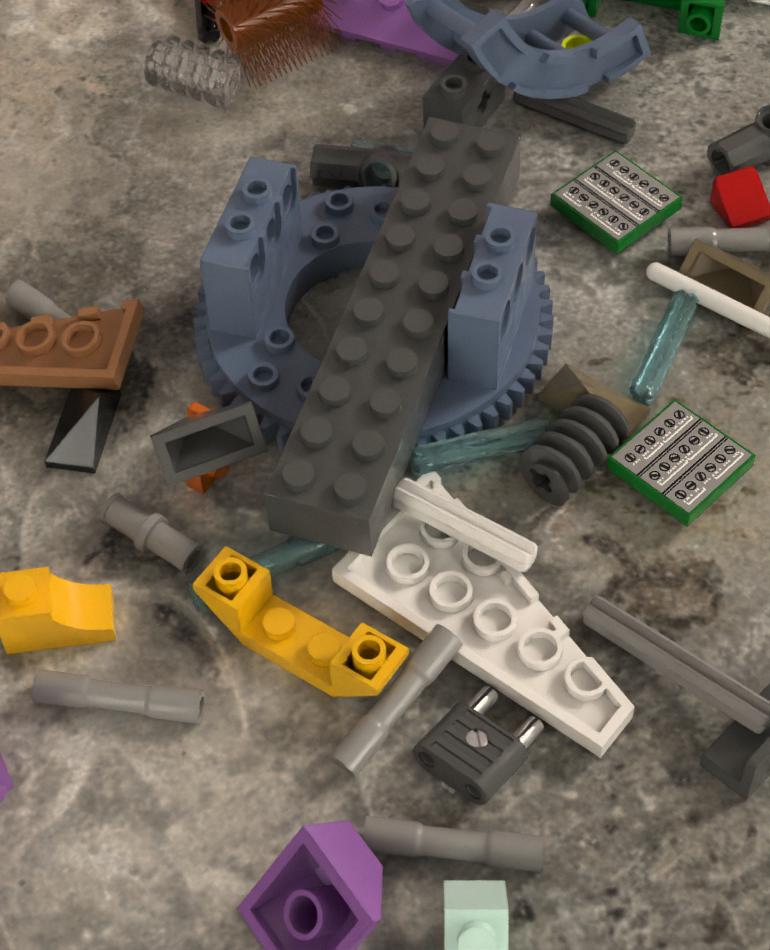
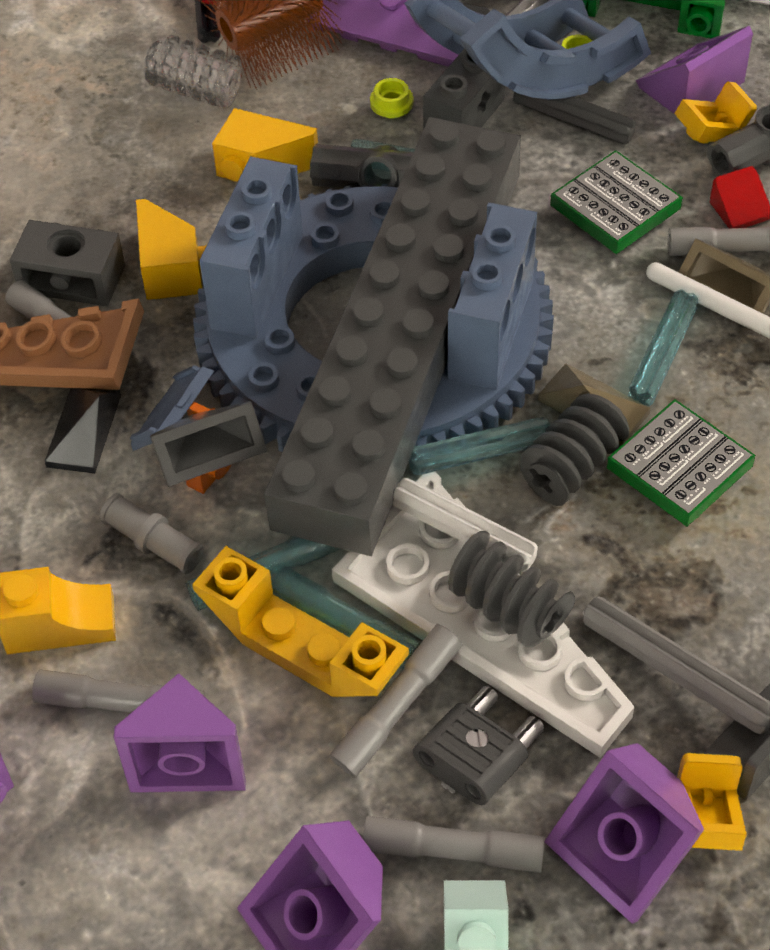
(69, 261): none -> dark grey brick
(167, 253): none -> yellow slope
(173, 404): none -> sand blue piece
(179, 744): none -> medium lavender slope
(261, 137): none -> yellow slope
(319, 603): none -> clear light blue piece
(391, 98): none -> neon yellow plate
(505, 593): none -> dark grey piece
(627, 829): none -> medium lavender slope
(700, 70): none -> medium lavender slope
(713, 792): none -> yellow bracket
(715, 120): none -> yellow bracket

